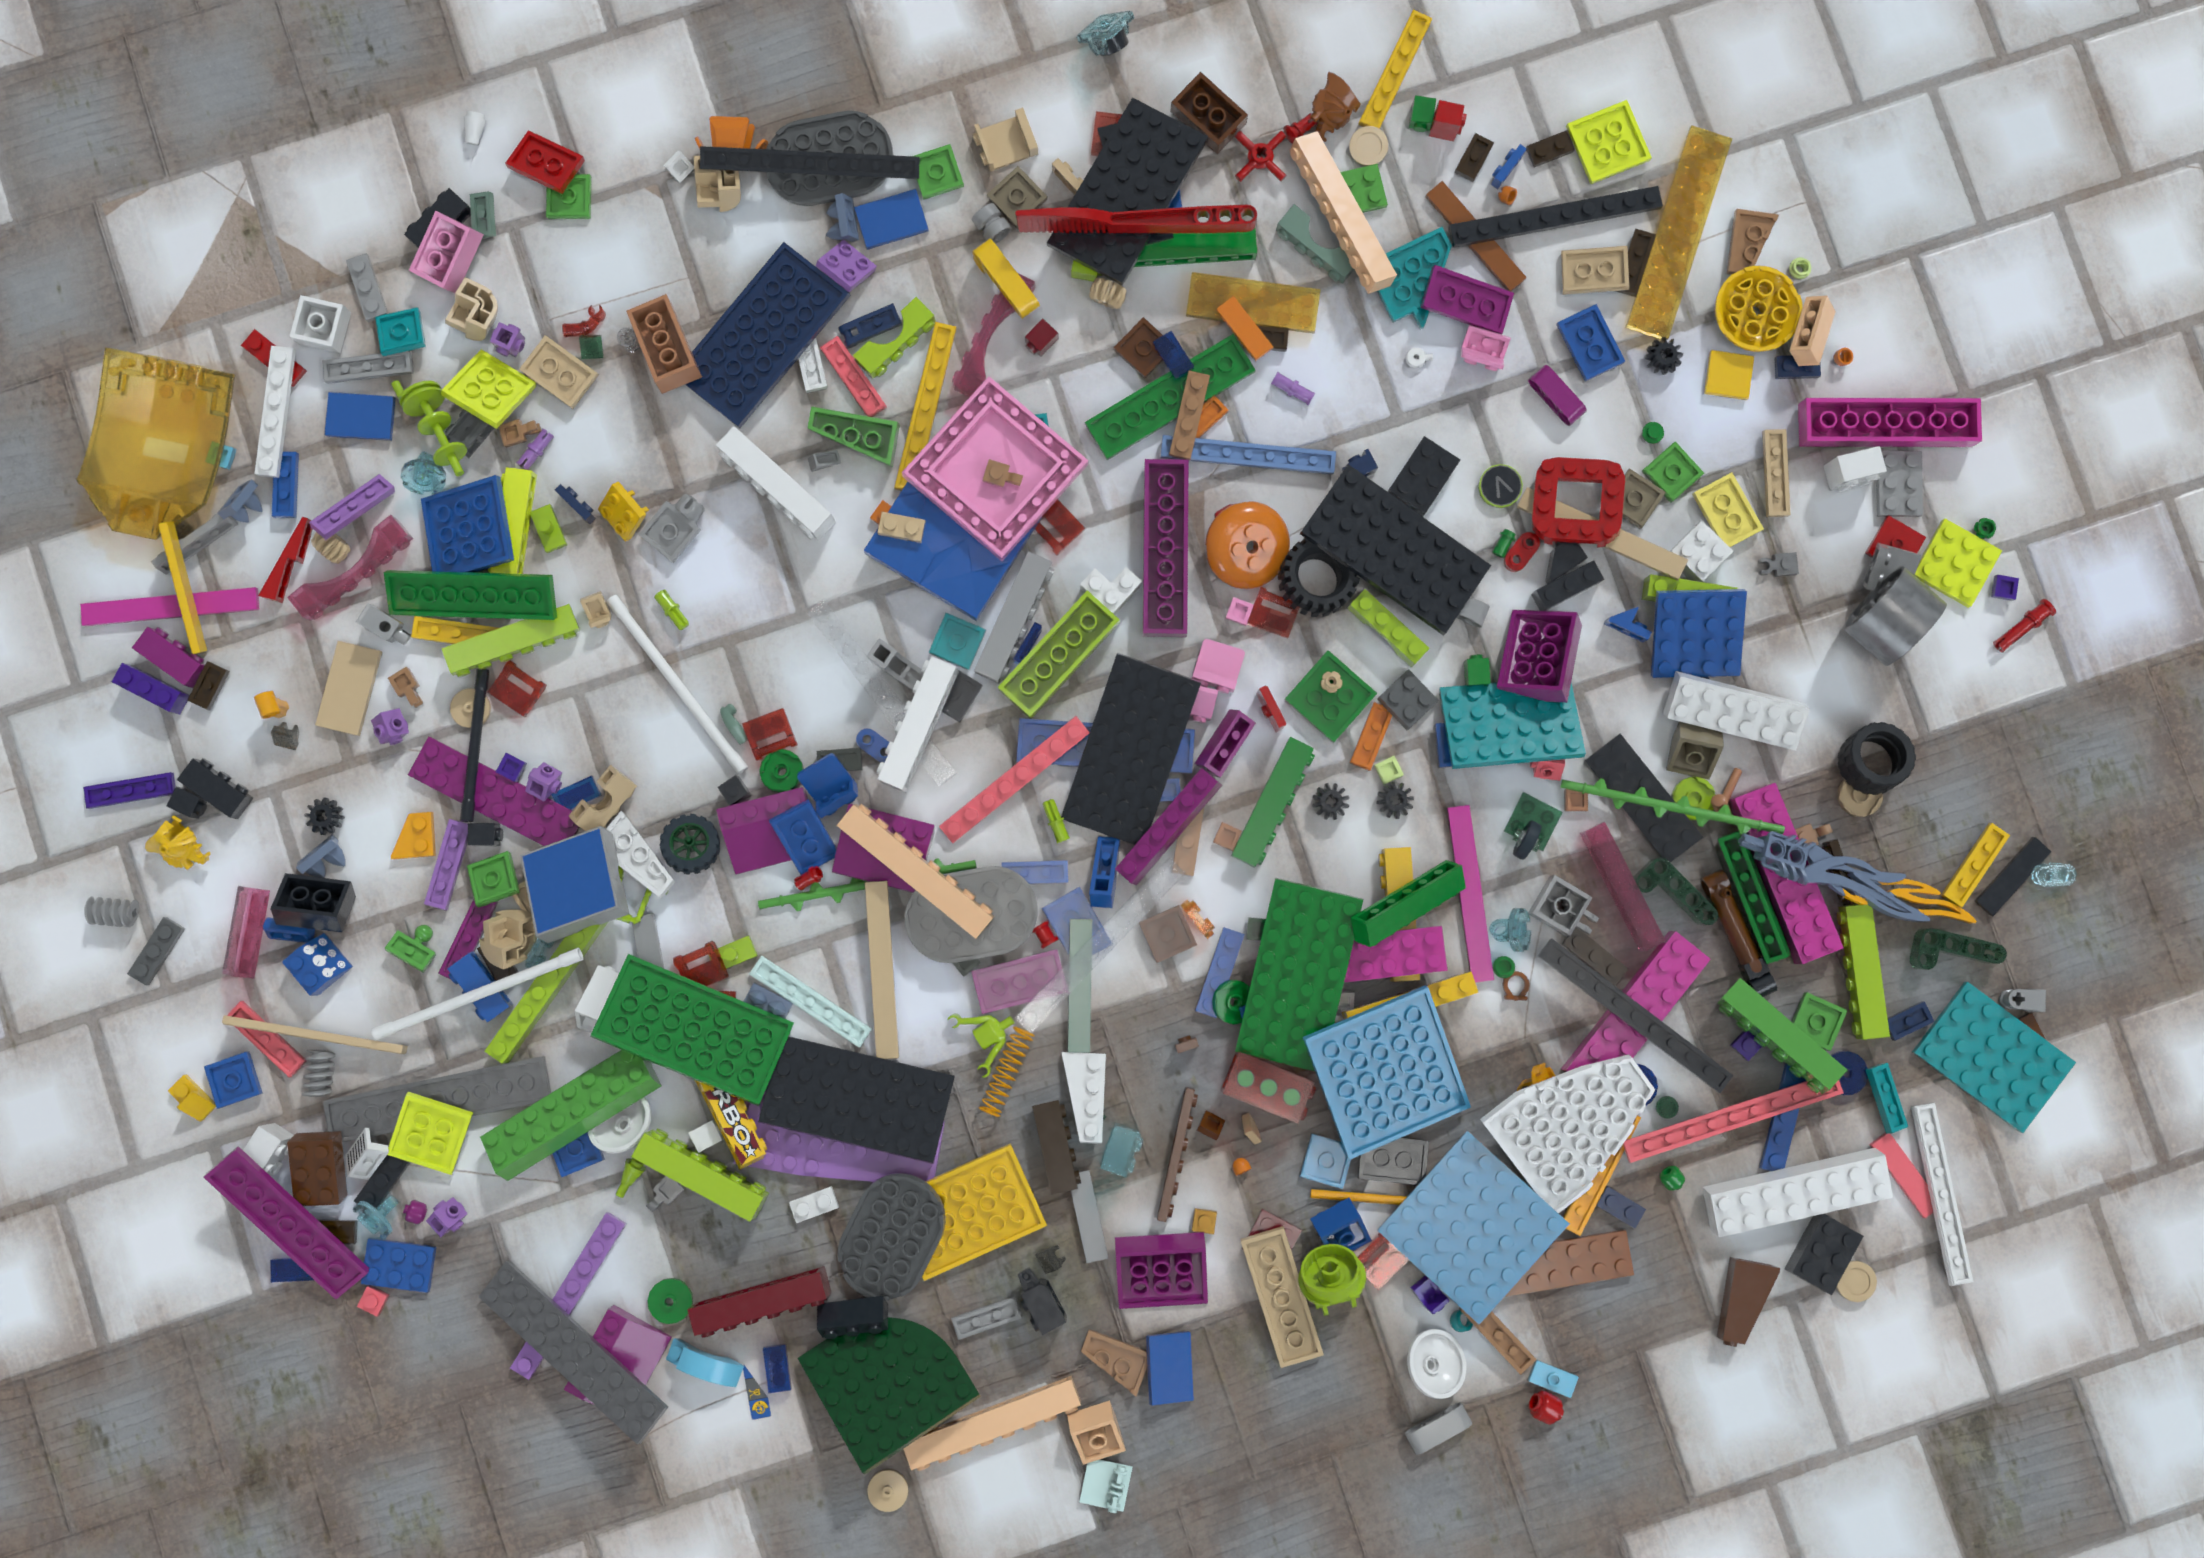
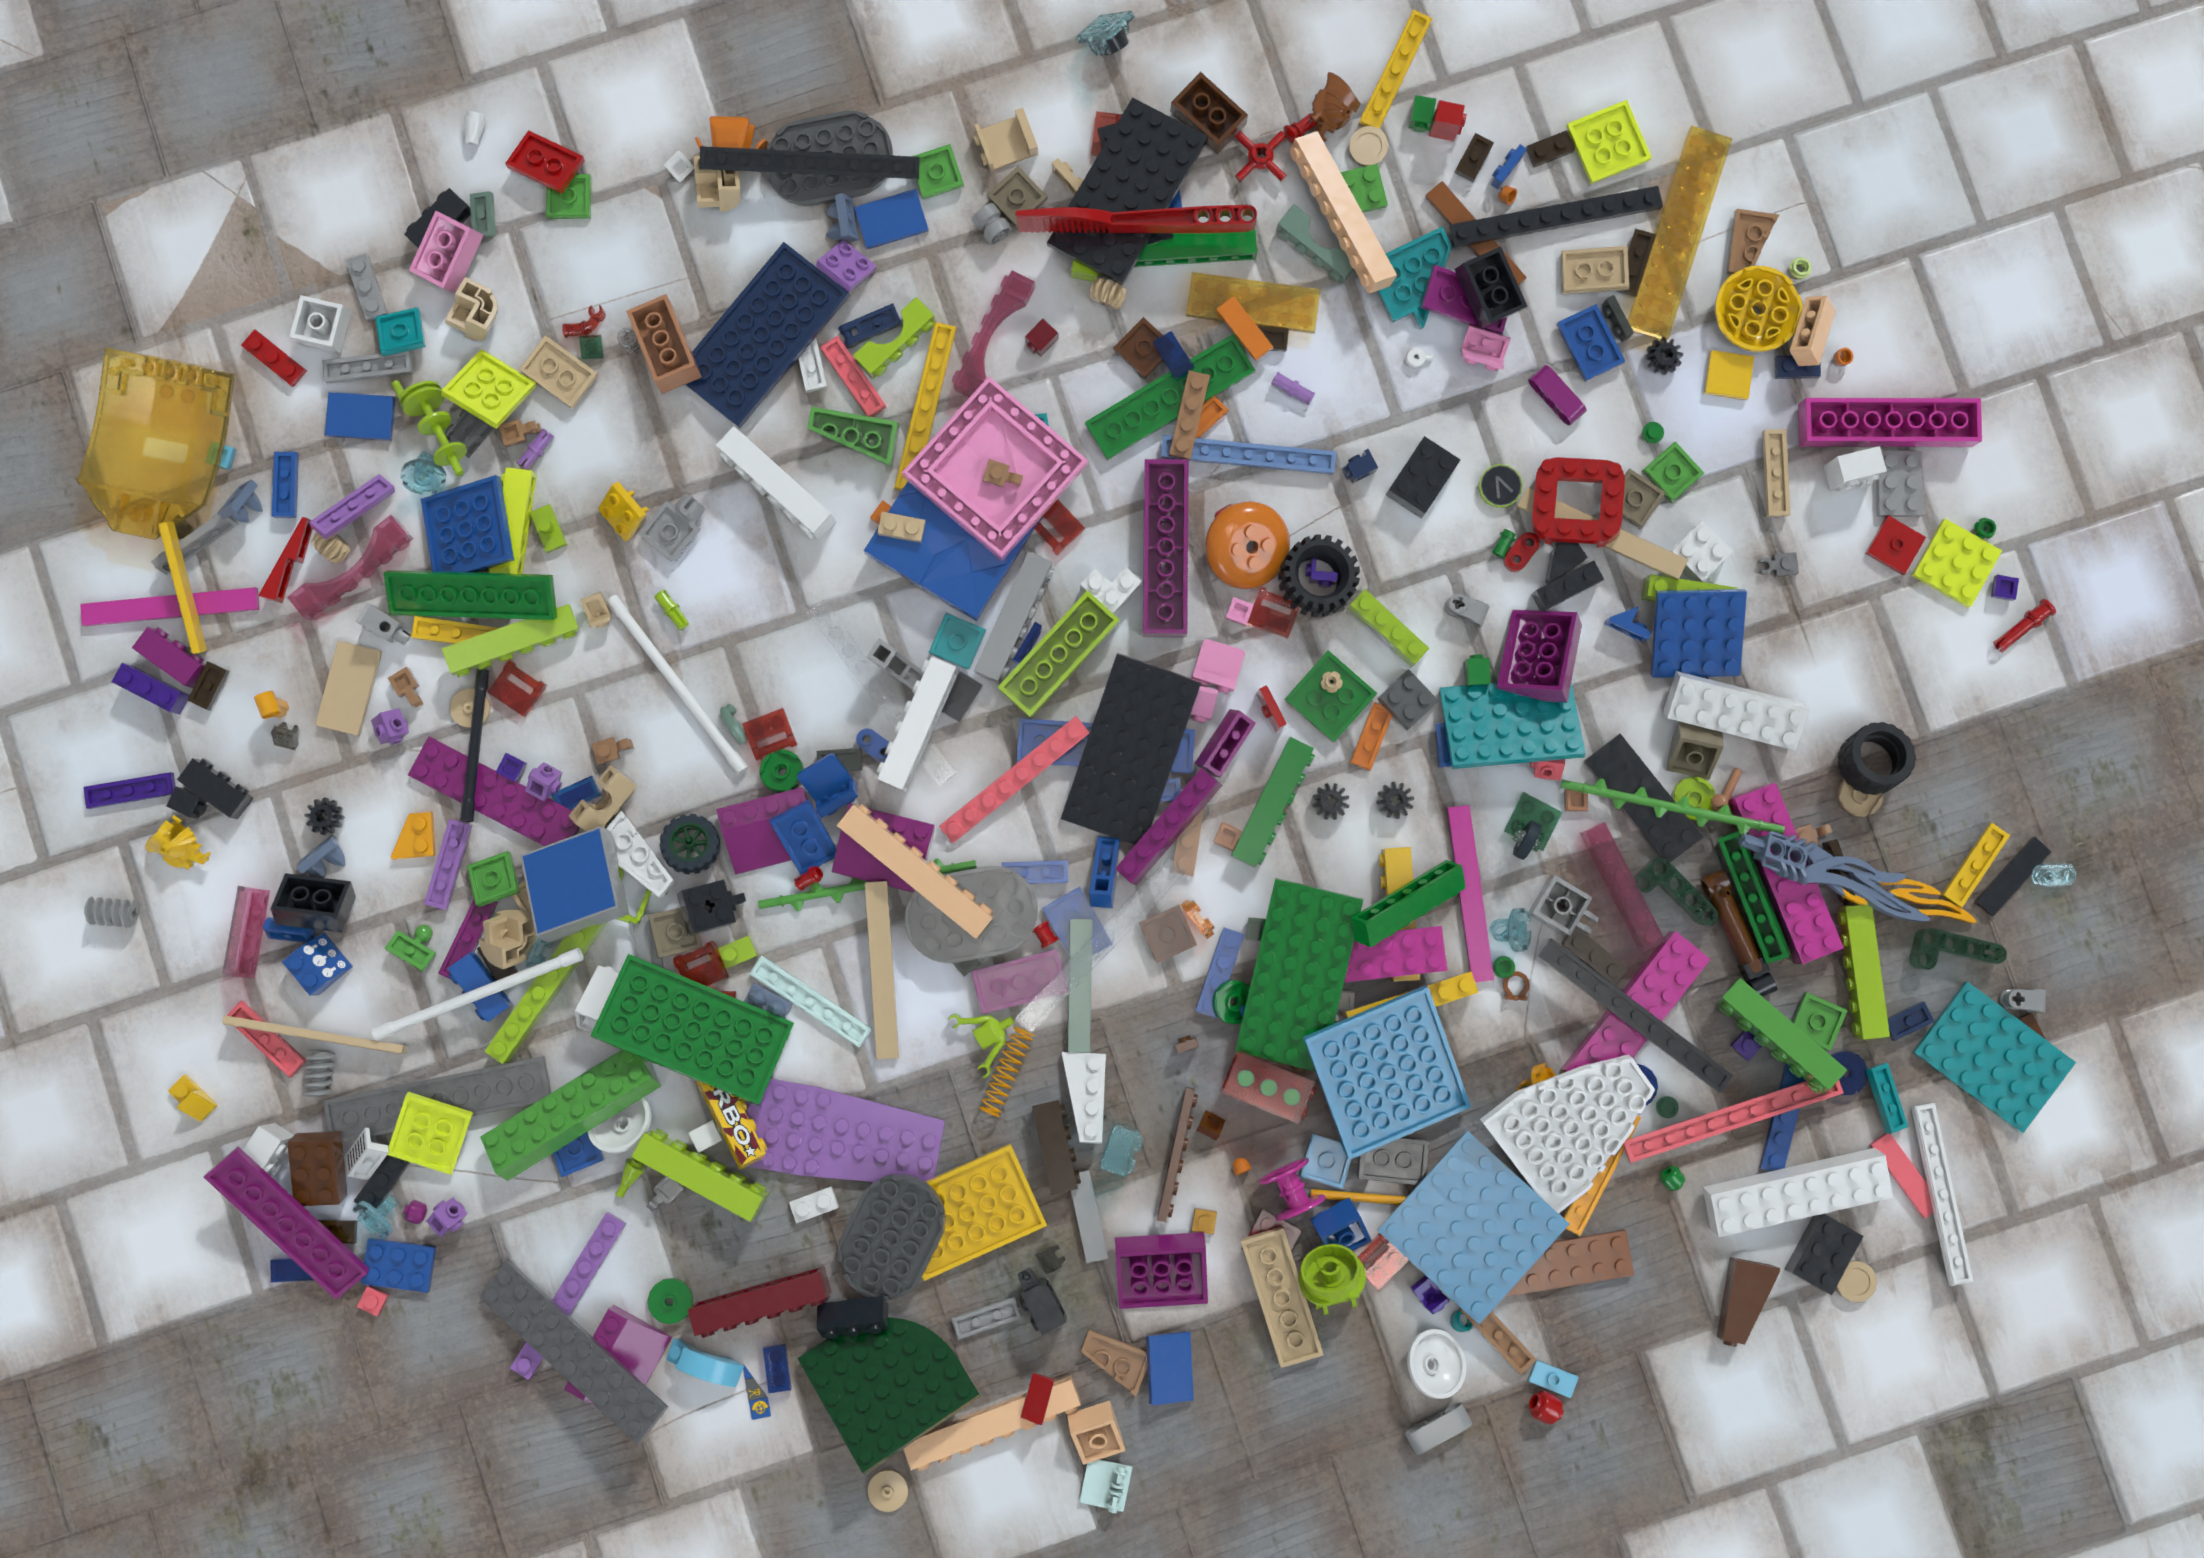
(156, 951): dark grey plate -> none
(233, 1080): blue plate -> none
(275, 411): white plate -> none
(484, 834): black brick -> none
(507, 339): medium lavender brick -> none
(569, 496): dark blue plate -> none
(608, 749): none -> medium nougat plate
(671, 933): none -> dark tan plate
(713, 895): none -> black hinge
(734, 790): black brick -> none
(824, 460): light grey piece -> none
(857, 1099): black plate -> none
(994, 263): yellow beam -> none
(1037, 1398): none -> red slope
(1055, 821): lime axle -> none
(1250, 1129): tan tile -> none
(1292, 1189): none -> dark pink piece
(1322, 578): none -> dark purple bracket
(1388, 770): yellowish green tile -> none
(1395, 549): black plate -> none
(1490, 287): none -> black brick
(1613, 312): none -> pearl dark grey plate
(1620, 1207): dark blue plate -> none
(1728, 510): light yellow plate -> none
(1887, 560): light grey bracket -> none
(1895, 616): flat silver wheel -> none

